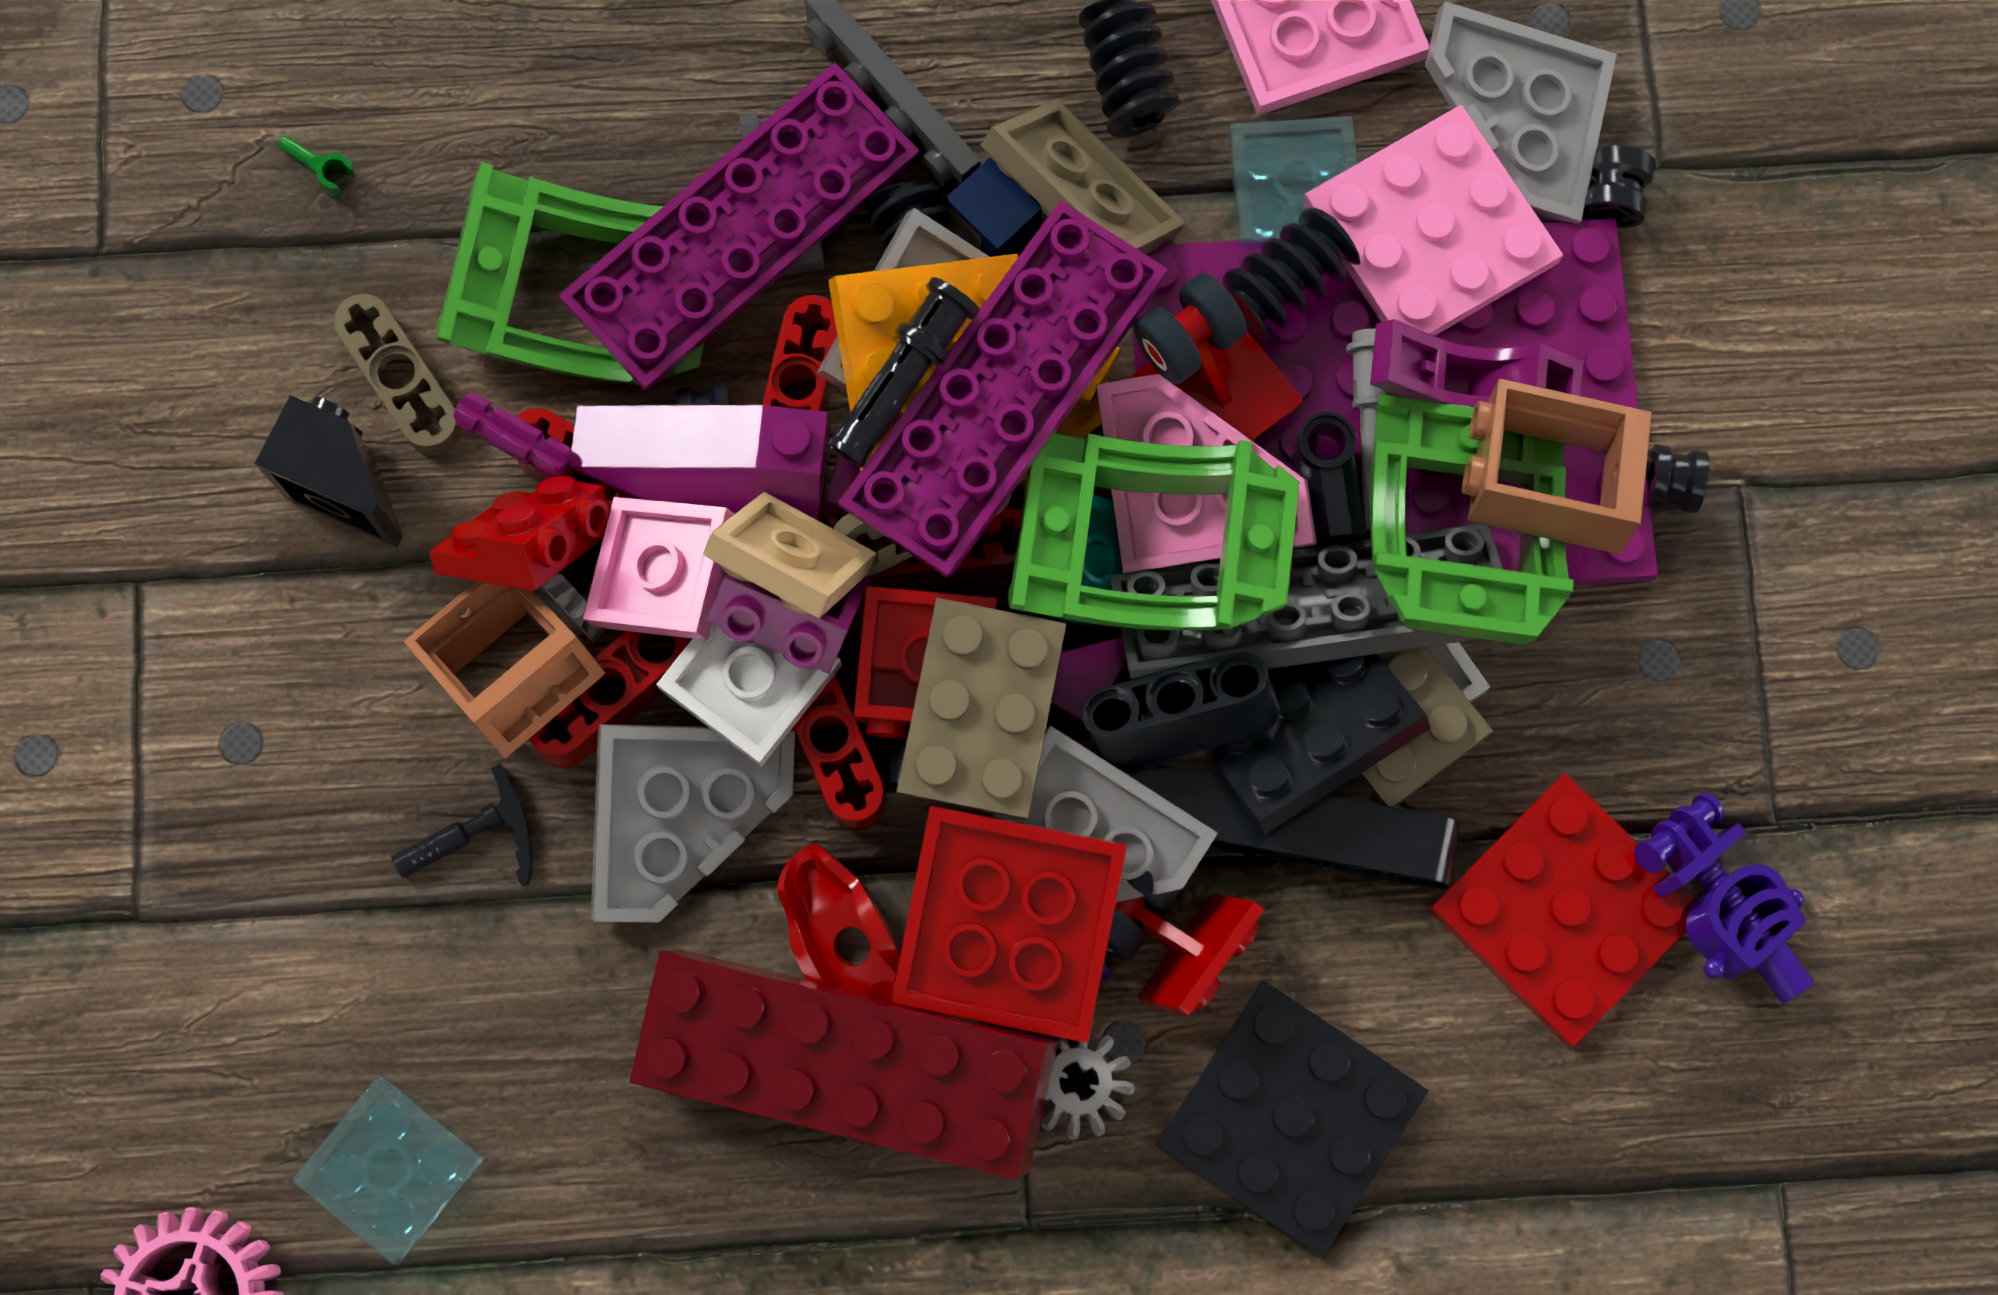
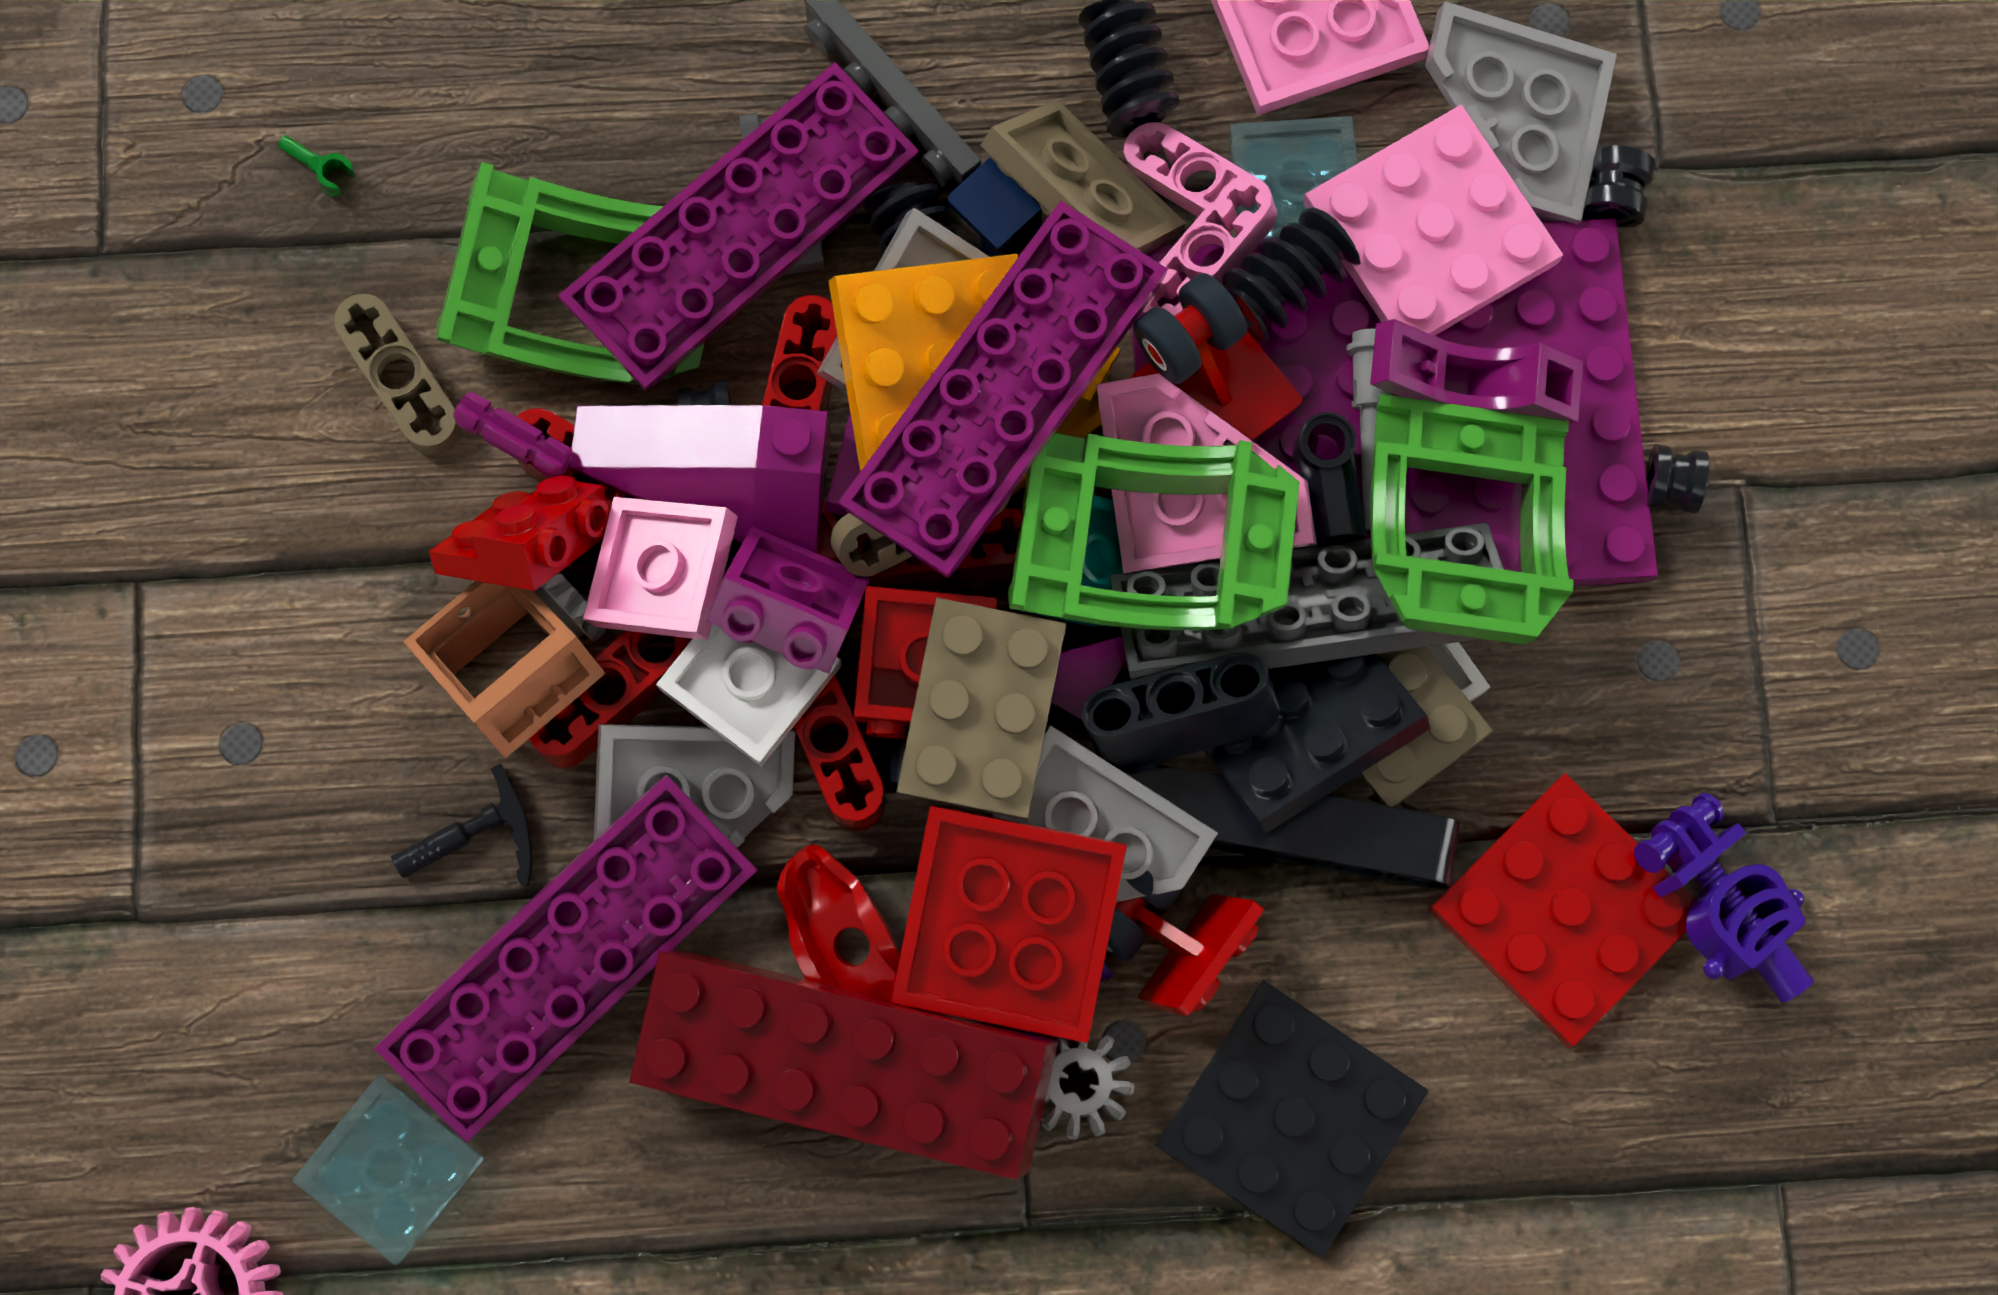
(328, 468): black slope -> none
(565, 958): none -> magenta plate
(789, 555): tan plate -> none
(918, 347): black pin -> none
(1212, 206): none -> bright pink beam
(1569, 420): nougat window -> none

